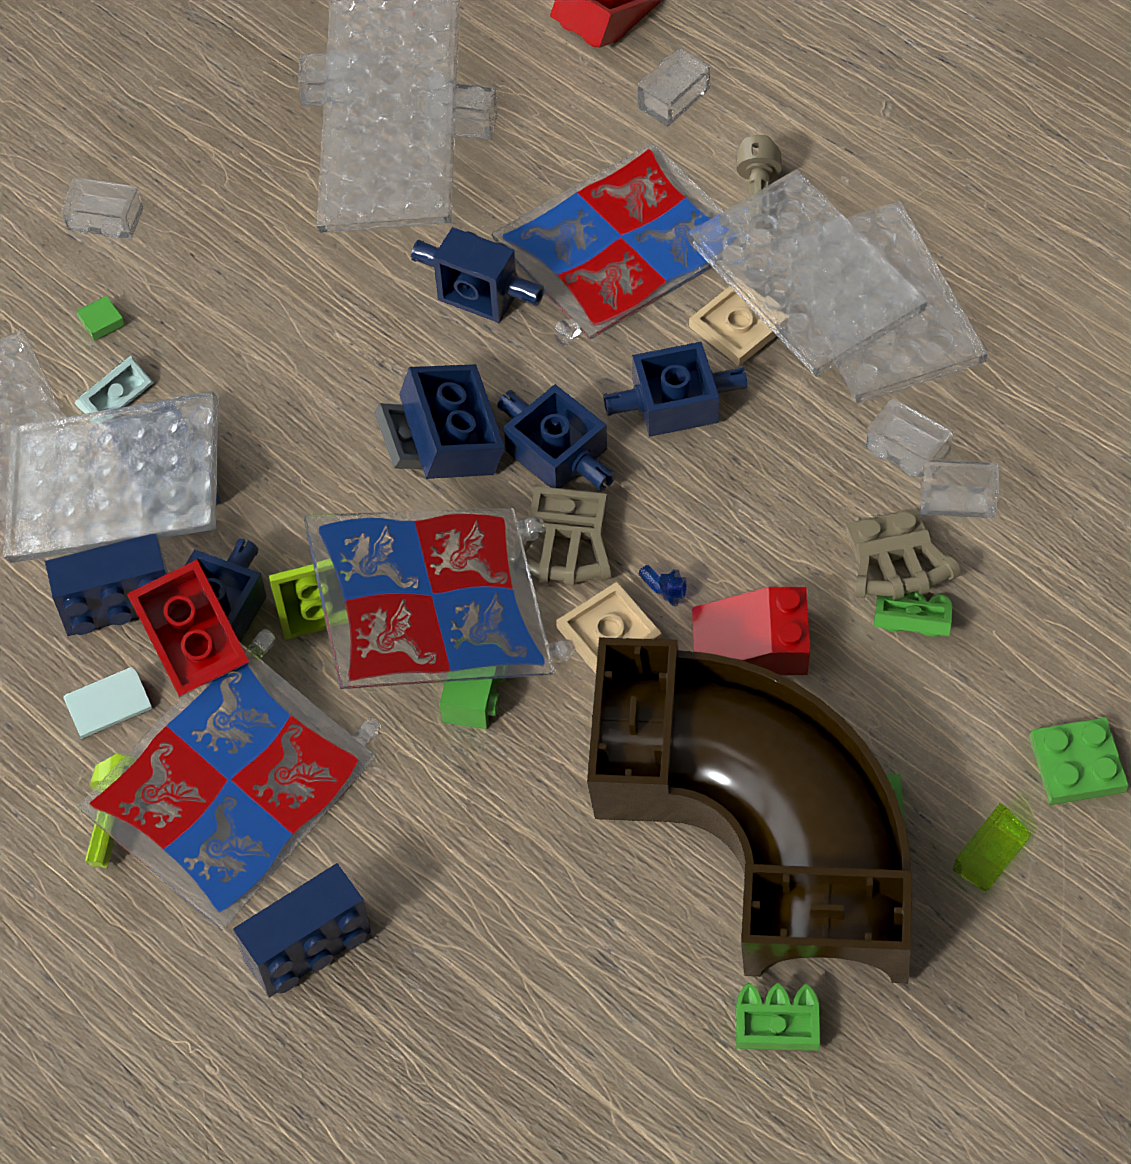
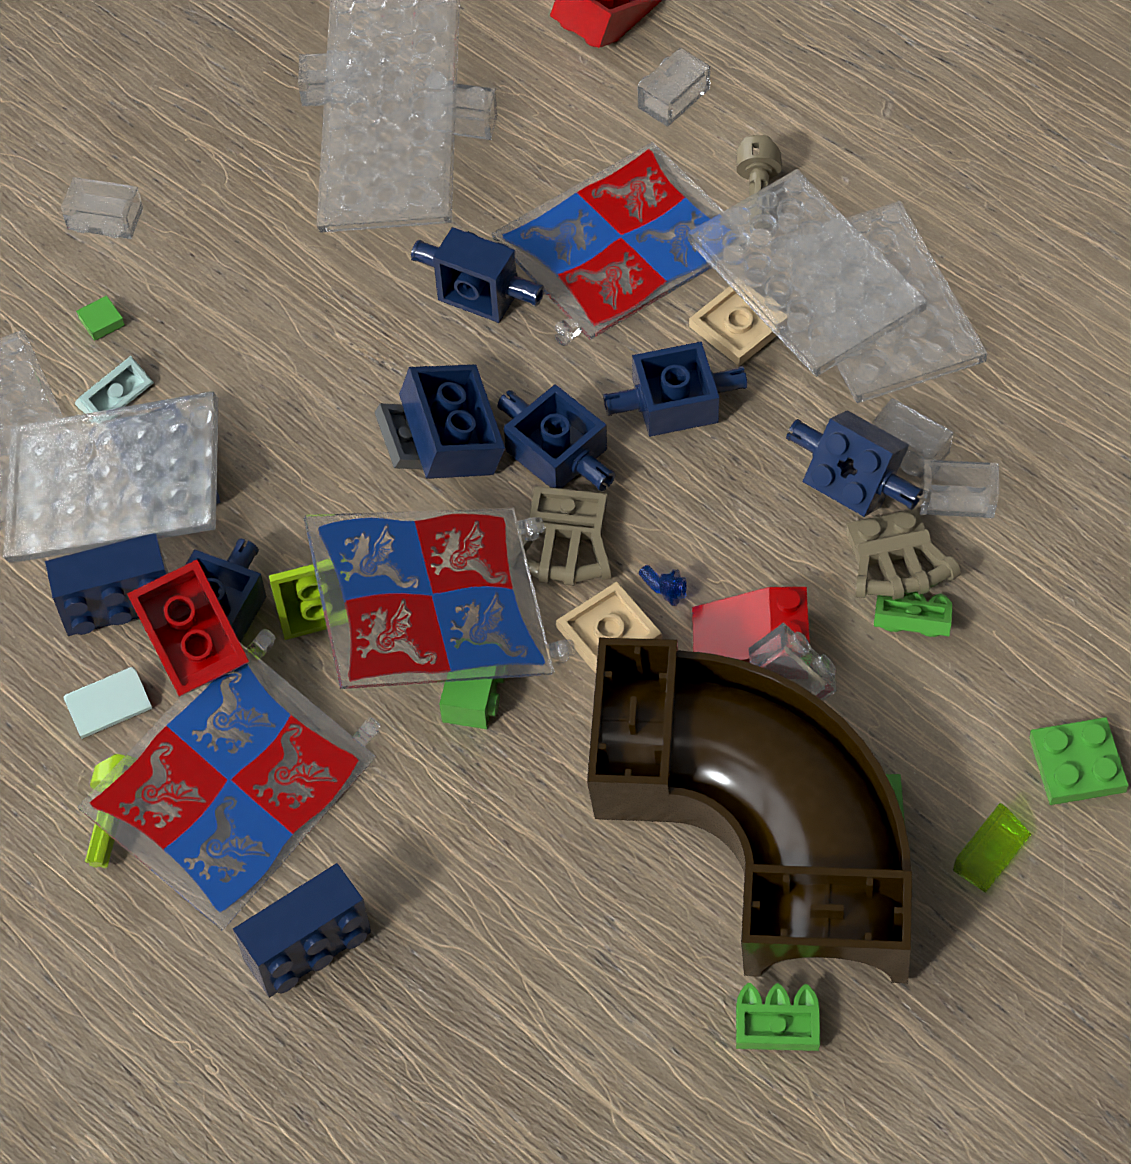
(793, 658): none -> clear brick
(855, 463): none -> dark blue brick

